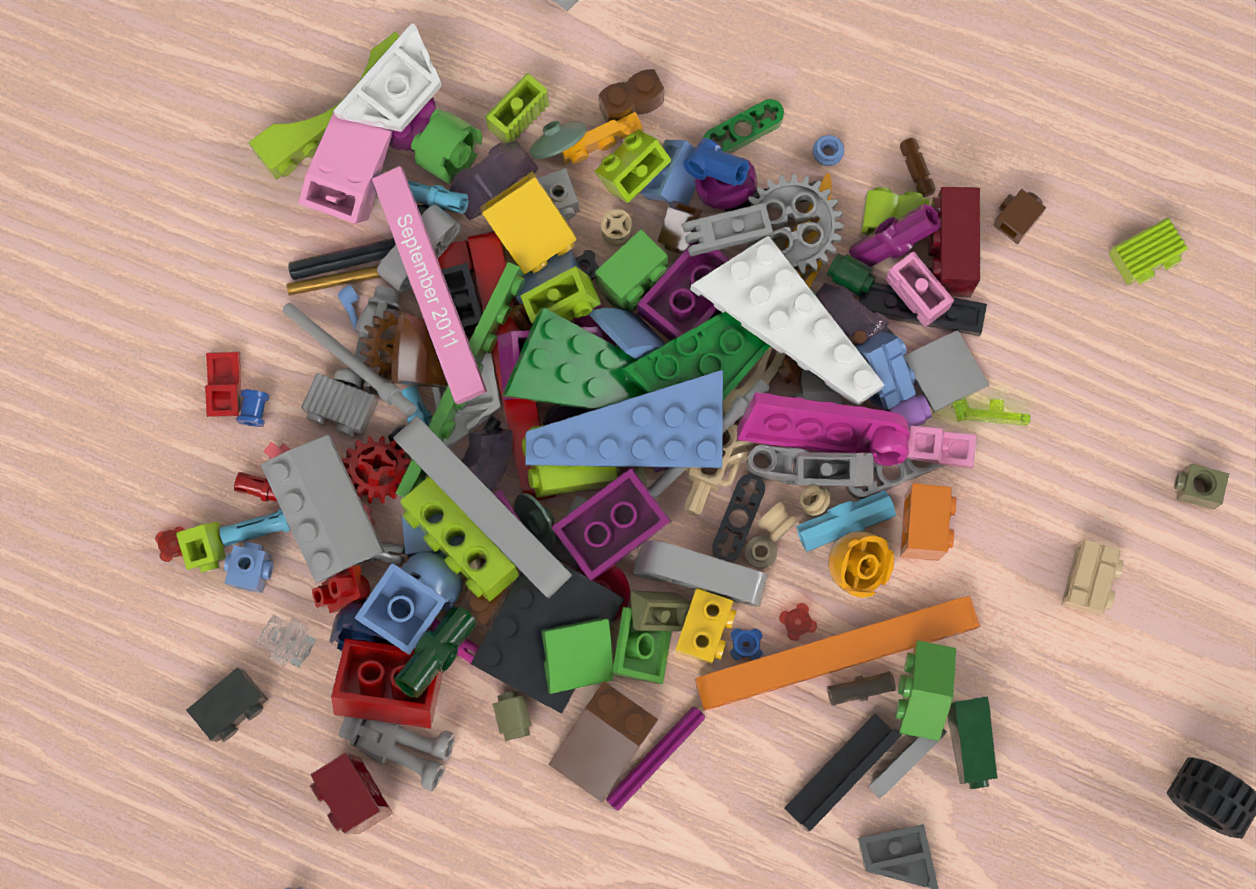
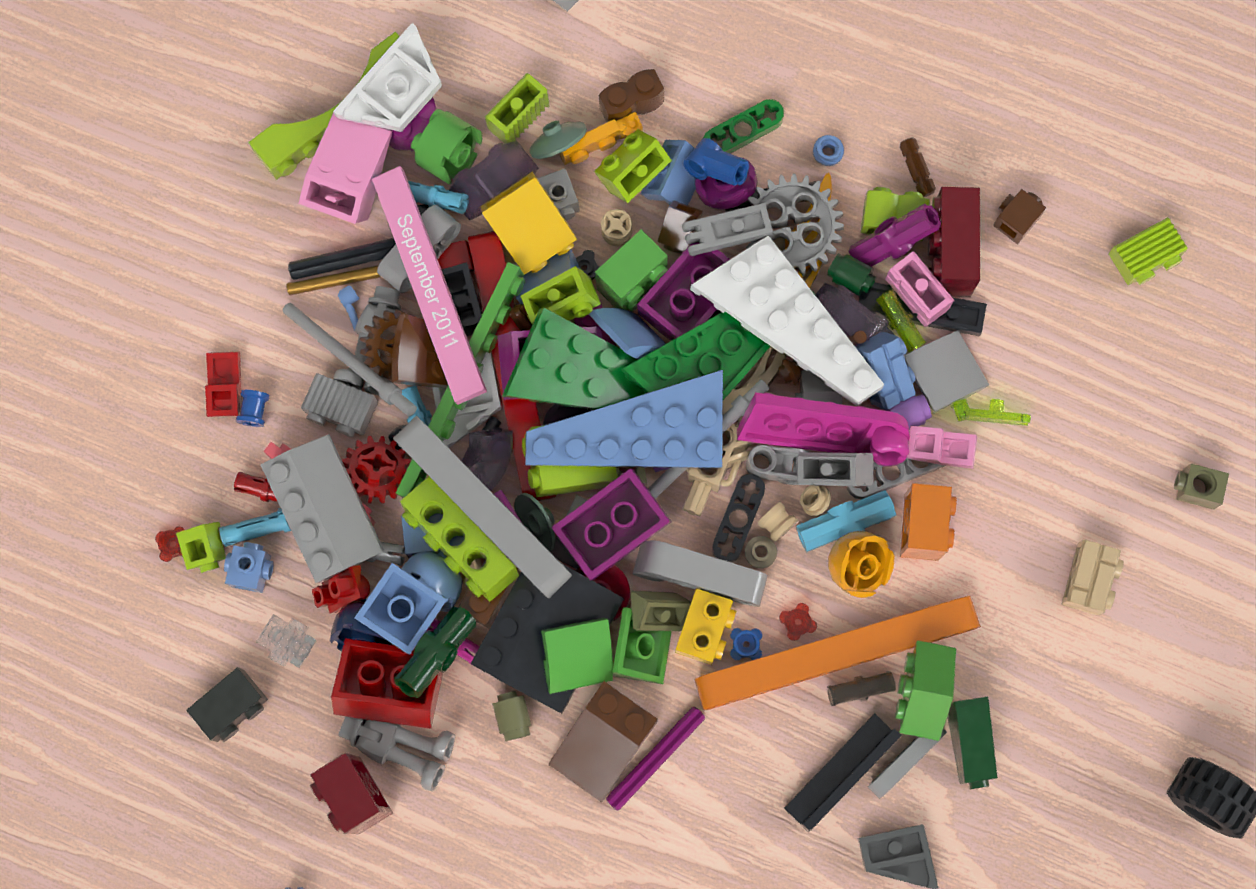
(900, 320): none -> clear neon green pin

